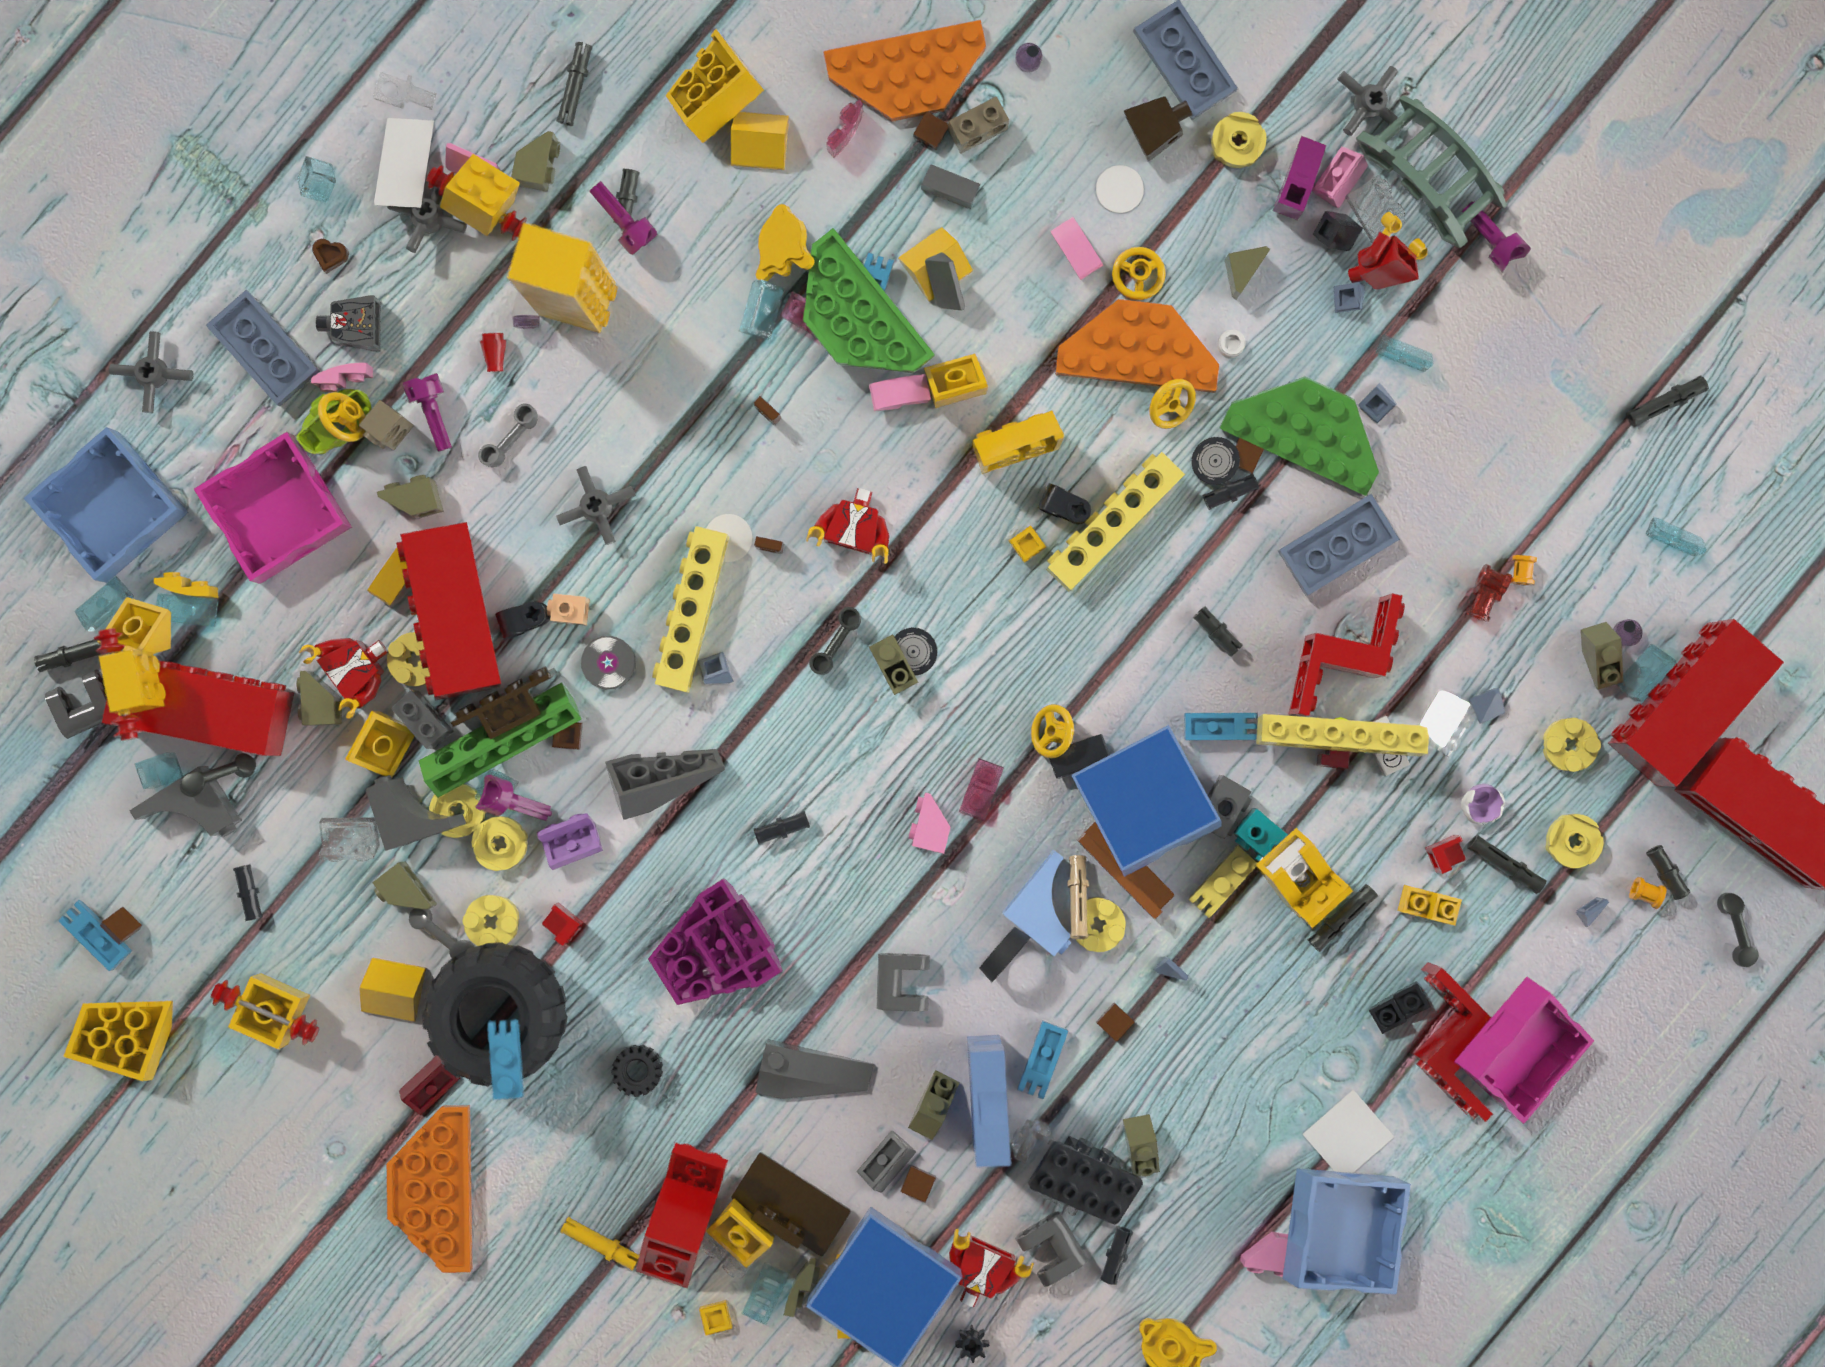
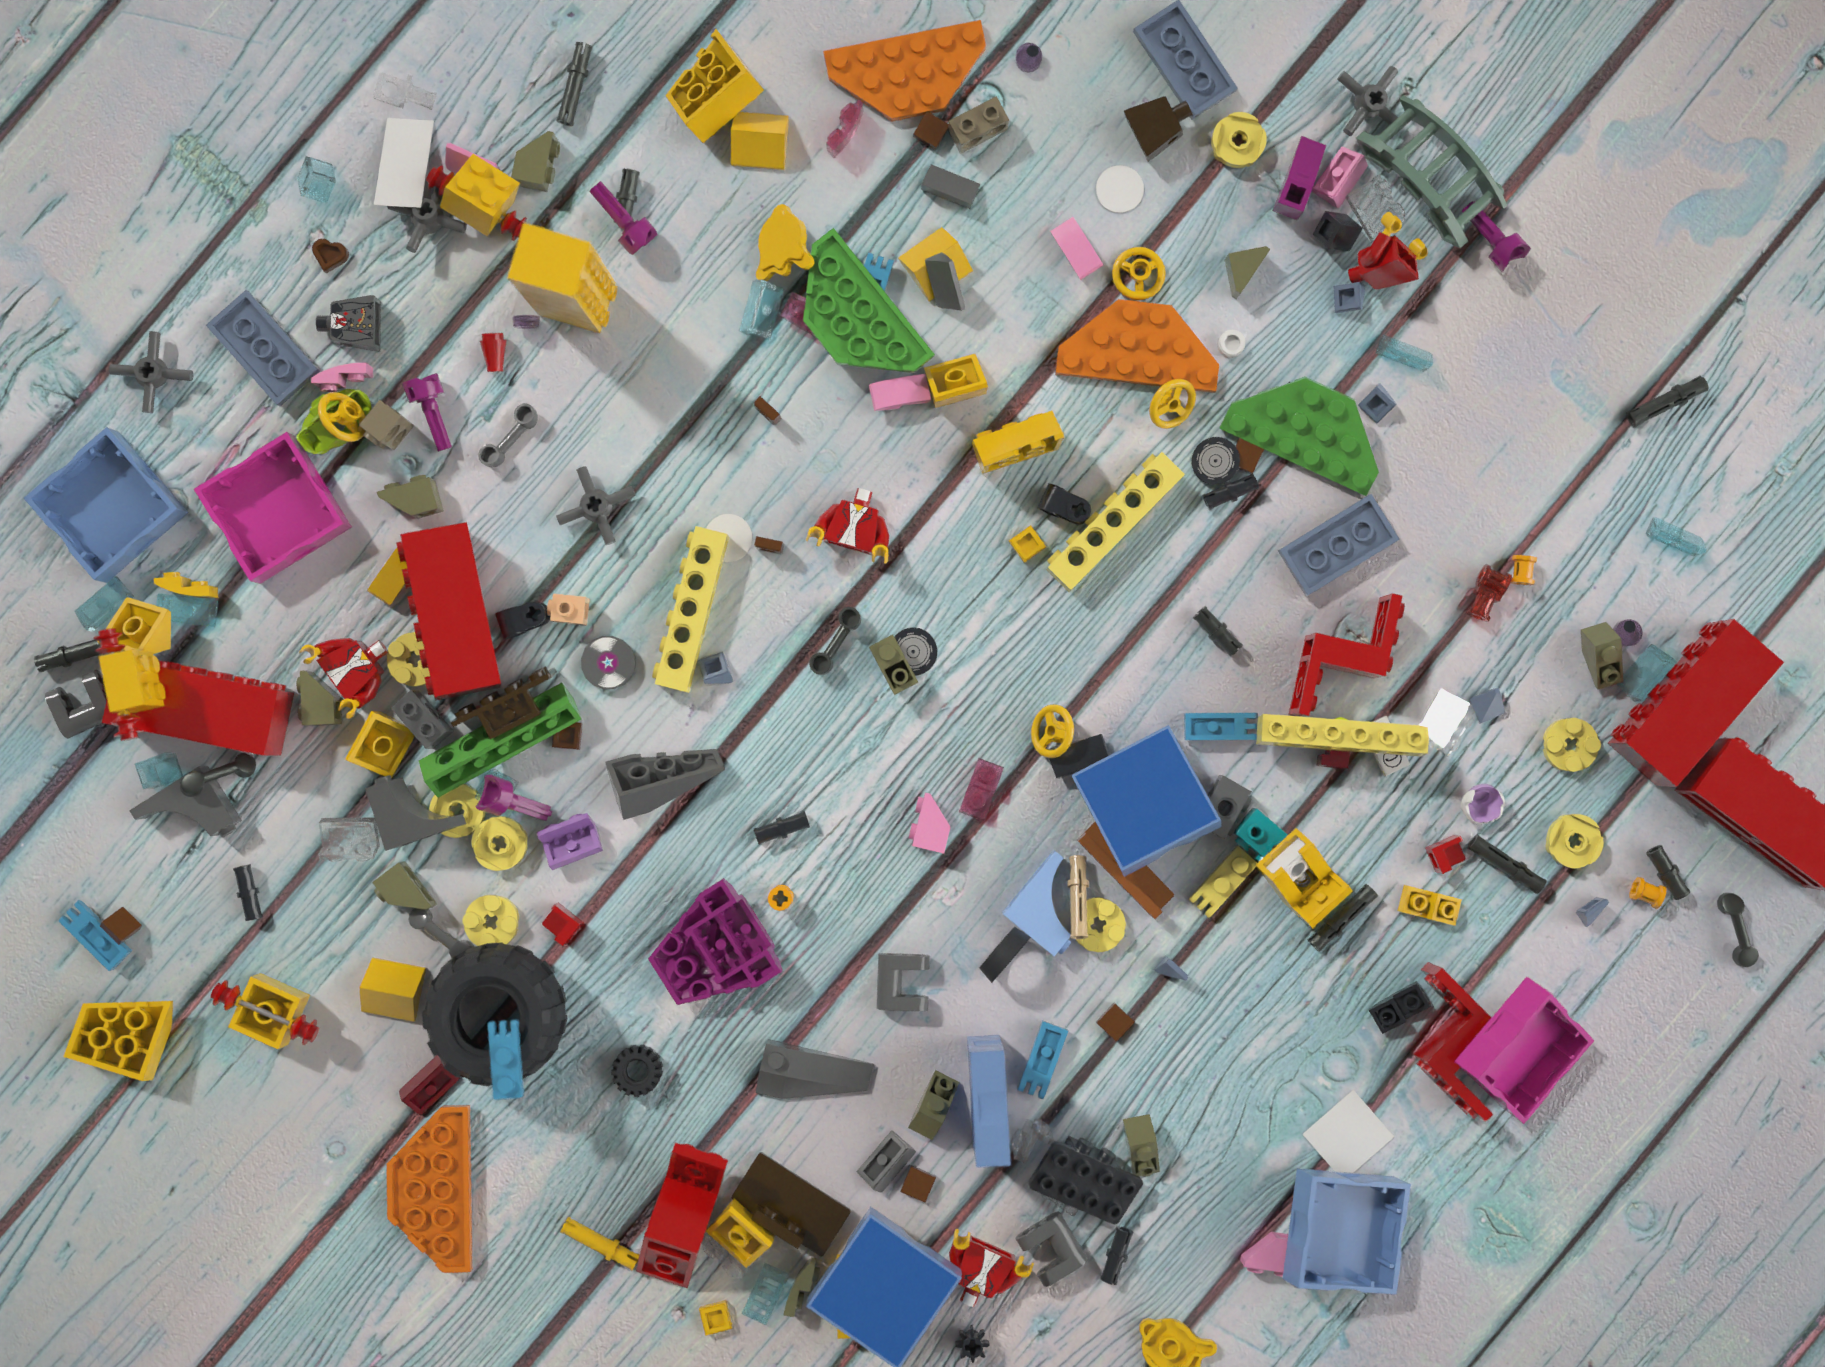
(774, 902): none -> light orange bush

